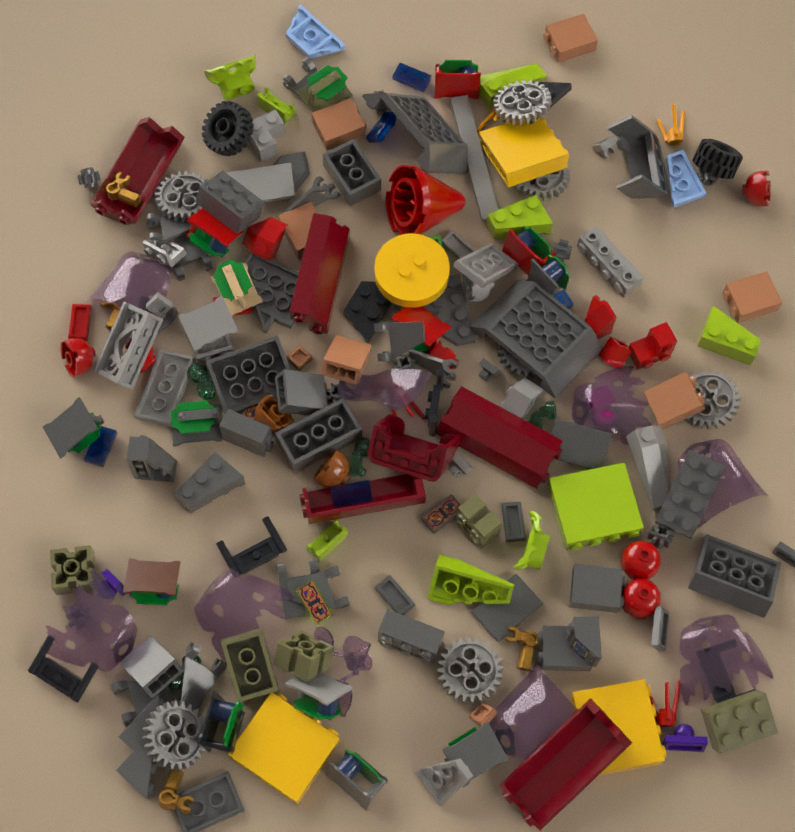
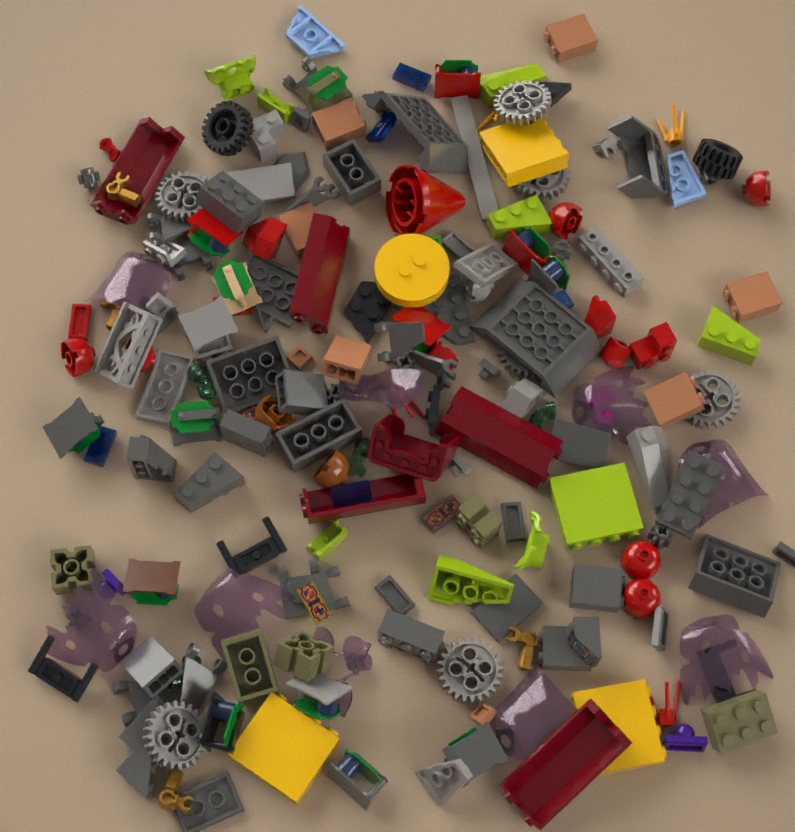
(106, 144): none -> red piece
(301, 118): none -> dark grey tile
(565, 219): none -> red cylinder

